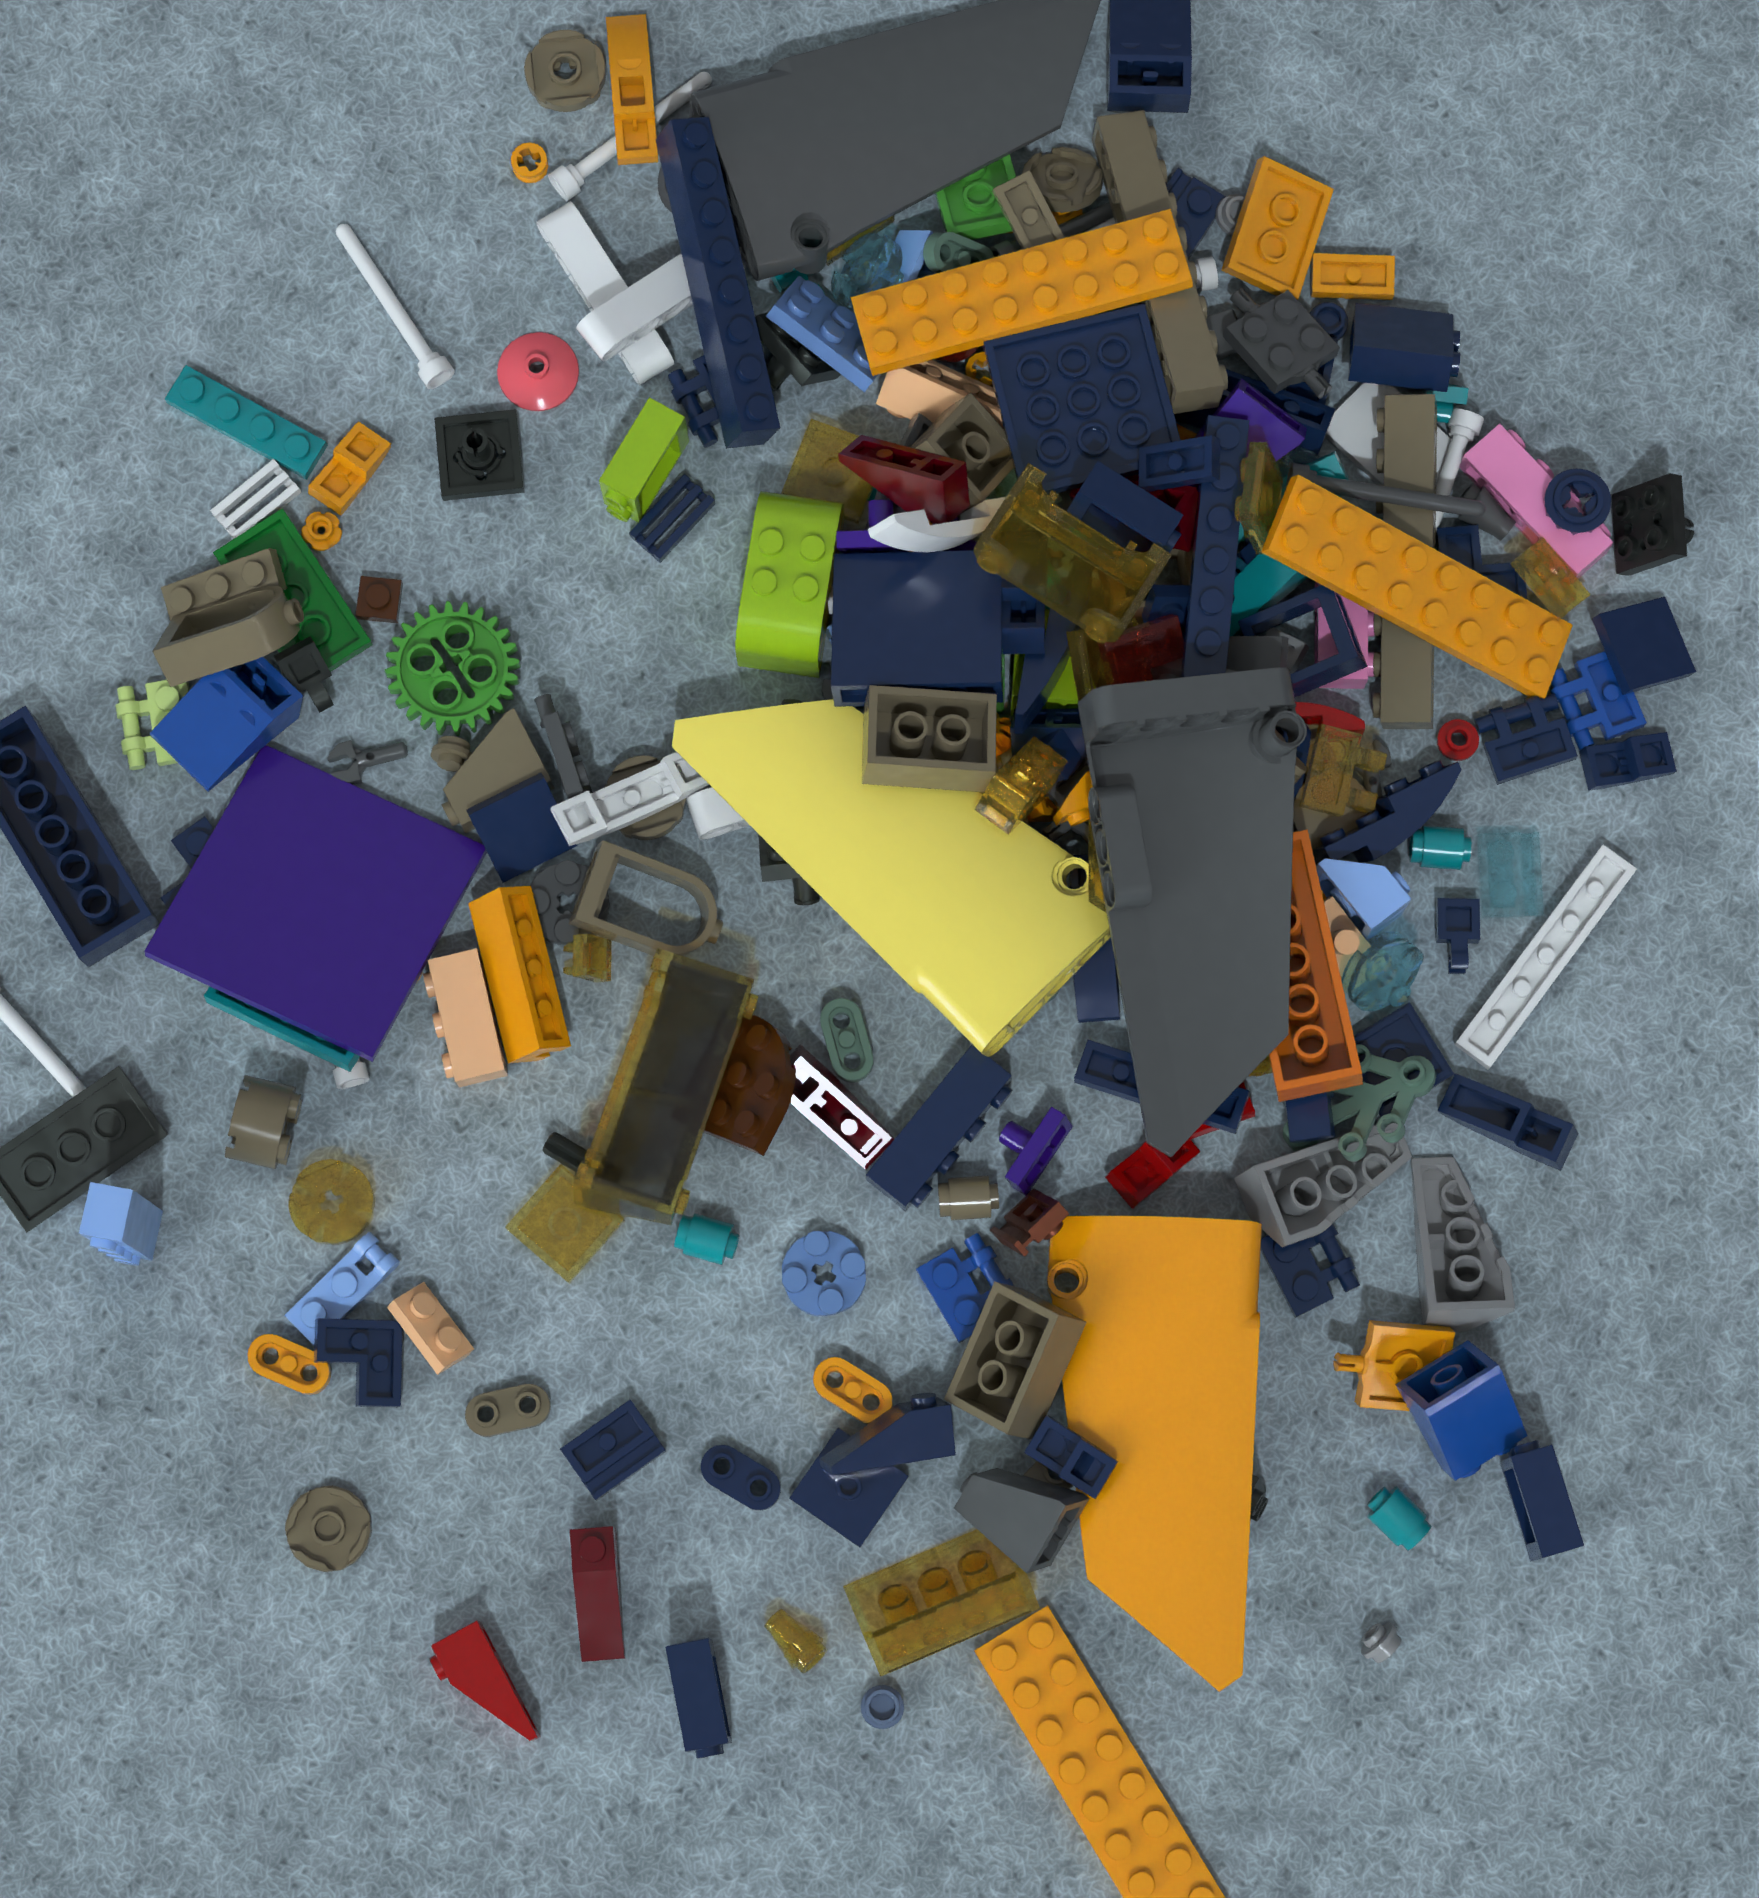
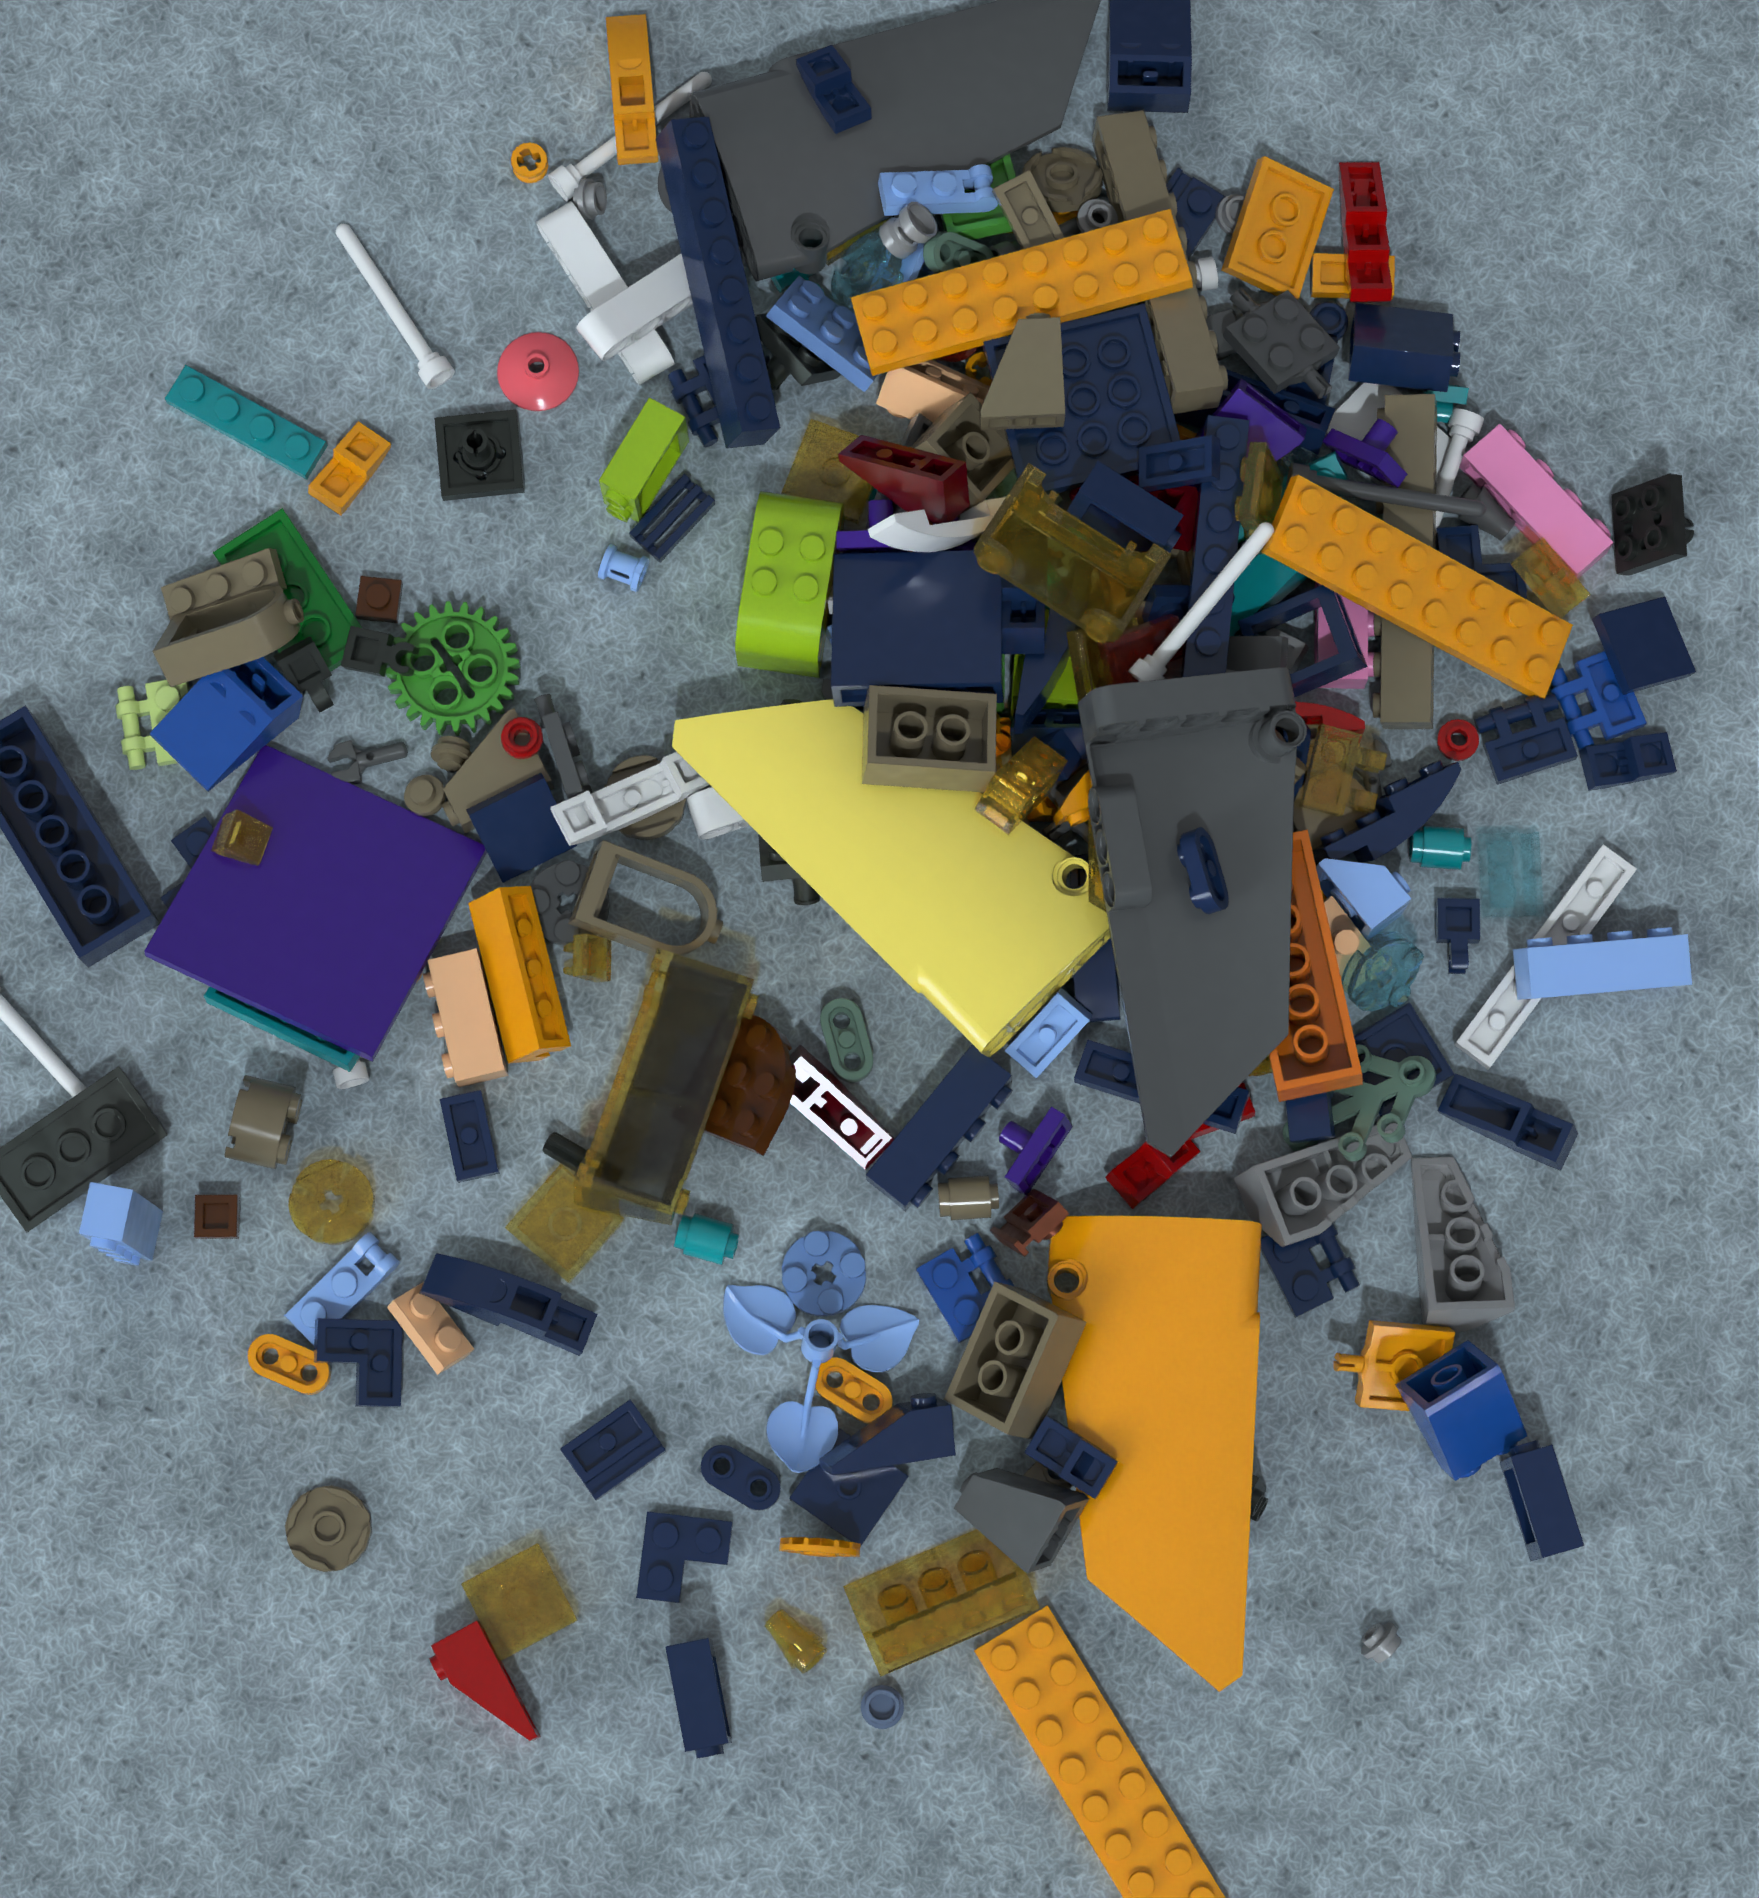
(217, 1216): none -> reddish brown plate
(242, 838): none -> clear yellow slope
(248, 487): white tile -> none
(321, 541): light orange plate -> none
(372, 651): none -> pearl dark grey plate
(424, 795): none -> dark tan plate
(469, 1136): none -> dark blue plate
(507, 1410): dark tan plate -> none
(508, 1300): none -> dark blue slope
(517, 726): none -> red plate
(519, 1602): none -> clear yellow plate
(559, 93): dark tan plate -> none
(590, 198): none -> light grey plate
(597, 1593): dark red slope -> none
(623, 567): none -> light blue bush
(669, 1543): none -> dark blue plate
(764, 1314): none -> light blue plant
(819, 1547): none -> light orange wheel
(832, 89): none -> dark blue slope
(910, 228): none -> light grey wheel
(938, 190): none -> light blue plate
(1028, 379): none -> dark tan slope
(1048, 1032): none -> light blue plate
(1084, 216): none -> light grey plate
(1154, 666): none -> white piece
(1207, 881): none -> dark blue plate
(1365, 232): none -> red slope
(1369, 453): none -> dark purple tile
(1398, 1517): teal brick -> none
(1583, 484): dark blue gear -> none
(1602, 966): none -> light blue brick

